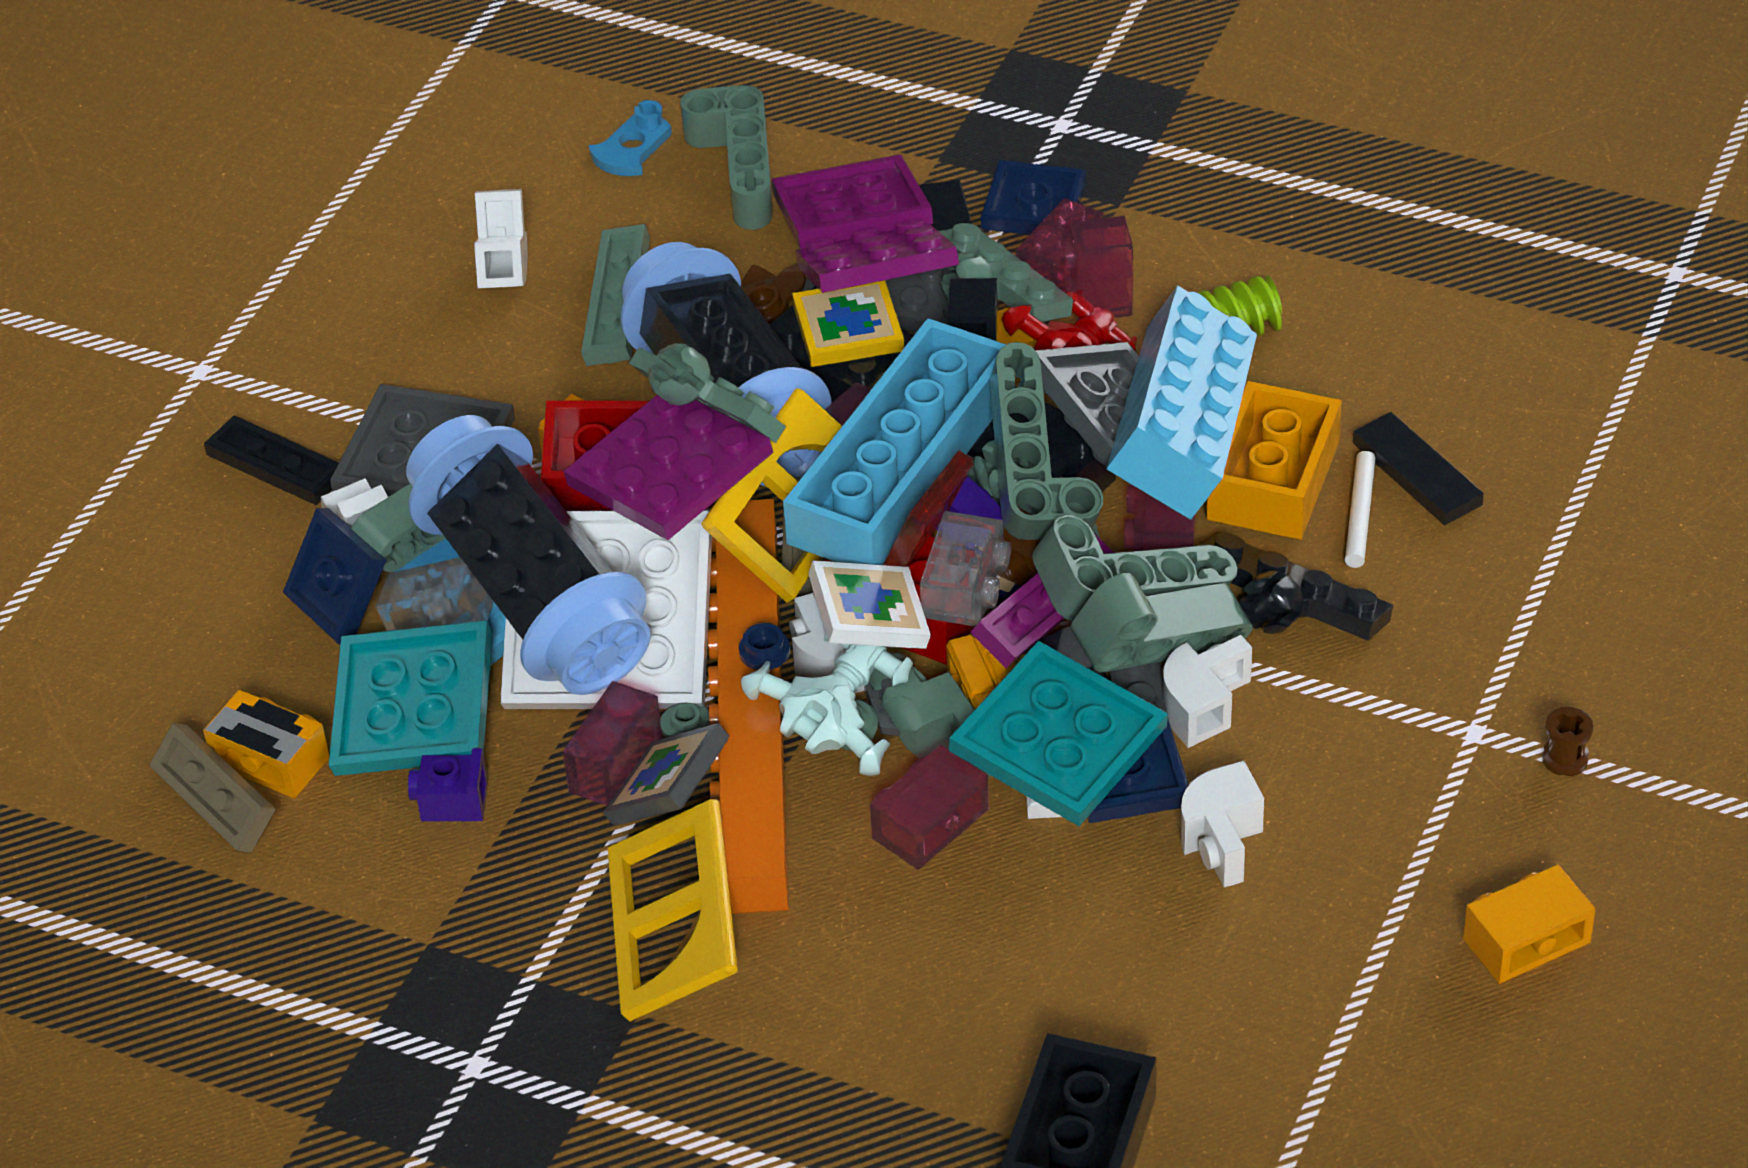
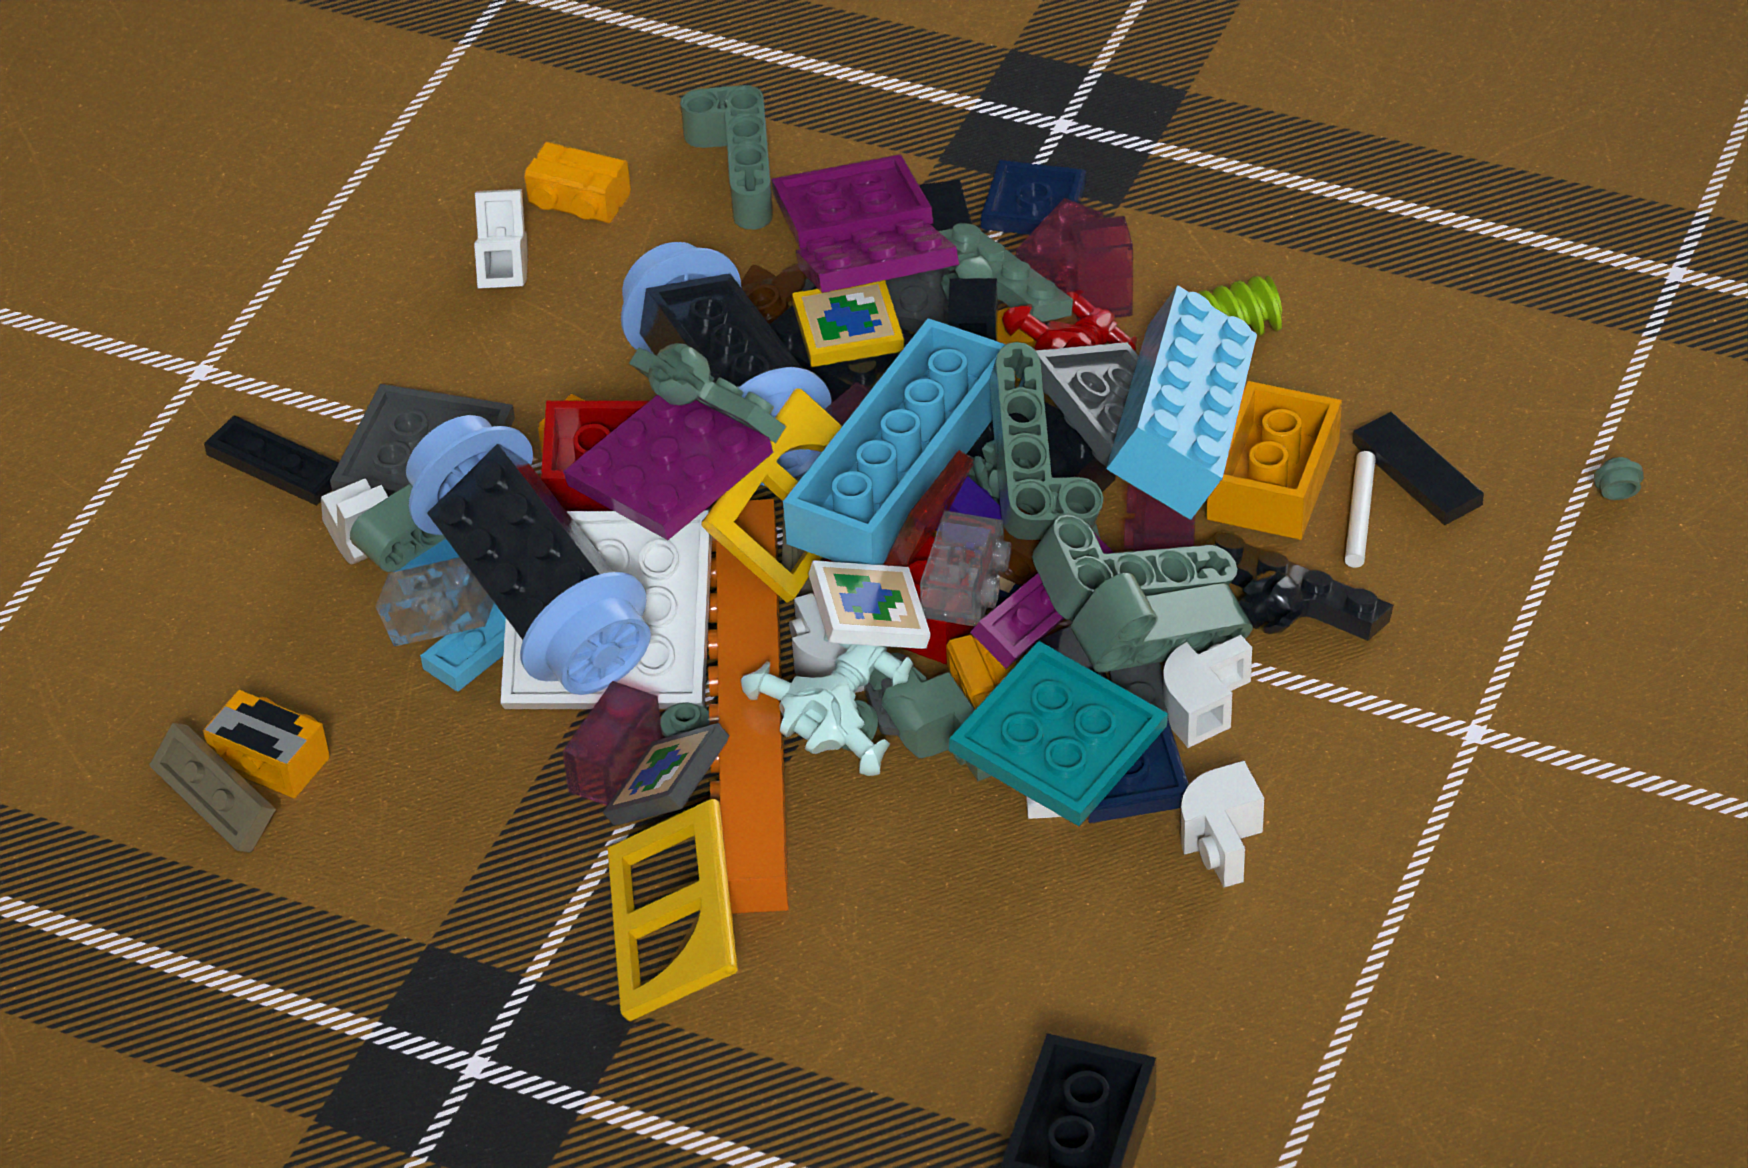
(334, 575): dark blue tile -> none
(410, 696): teal plate -> none
(450, 787): dark purple brick -> none
(577, 182): none -> light orange brick
(603, 331): sand green plate -> none
(643, 125): dark azure piece -> none
(762, 644): dark blue plate -> none
(929, 806): clear pink brick -> none
(1528, 923): light orange brick -> none
(1567, 733): reddish brown bush -> none
(1619, 478): none -> sand green plate

